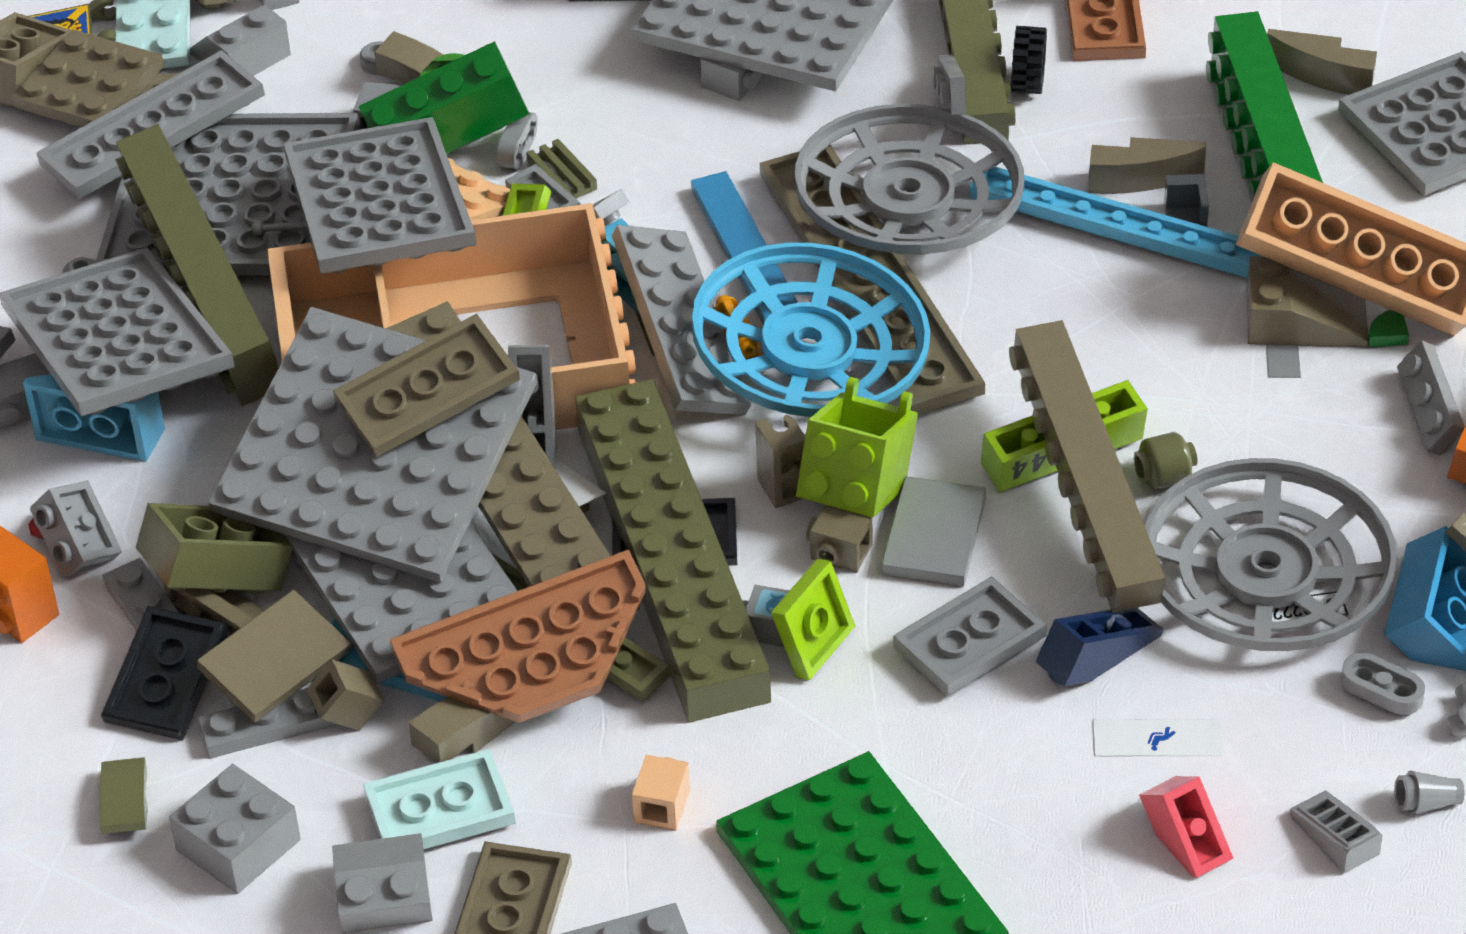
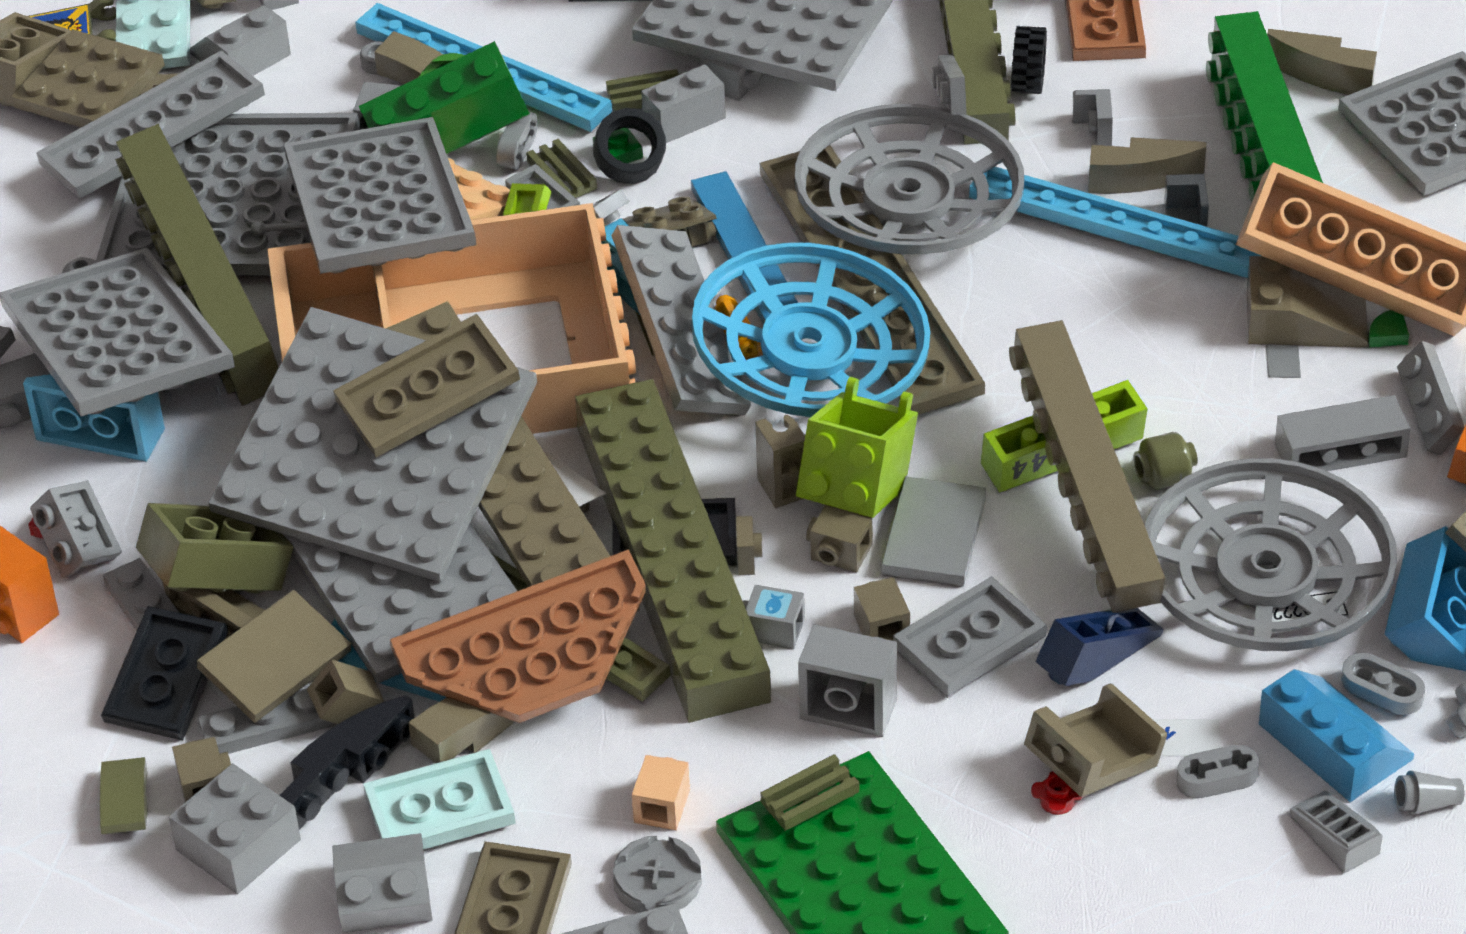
(198, 764): none -> dark tan brick
(348, 749): none -> black slope
(536, 87): none -> medium azure plate
(540, 409): light grey slope -> none
(624, 146): none -> green plate
(627, 91): none -> olive tile
(632, 119): none -> black tyre
(656, 874): none -> light grey tile
(678, 215): none -> dark tan hinge
(686, 102): none -> light grey brick
(748, 545): none -> dark tan plate
(805, 788): none -> olive tile
(813, 619): lime plate -> none
(847, 680): none -> light grey brick
(880, 609): none -> dark tan brick
(1054, 795): none -> red plate
(1096, 110): none -> light grey bracket
(1097, 743): none -> dark tan panel
(1187, 823): coral slope -> none
(1217, 771): none -> light grey beam
(1330, 733): none -> dark azure slope
(1344, 434): none -> light grey brick

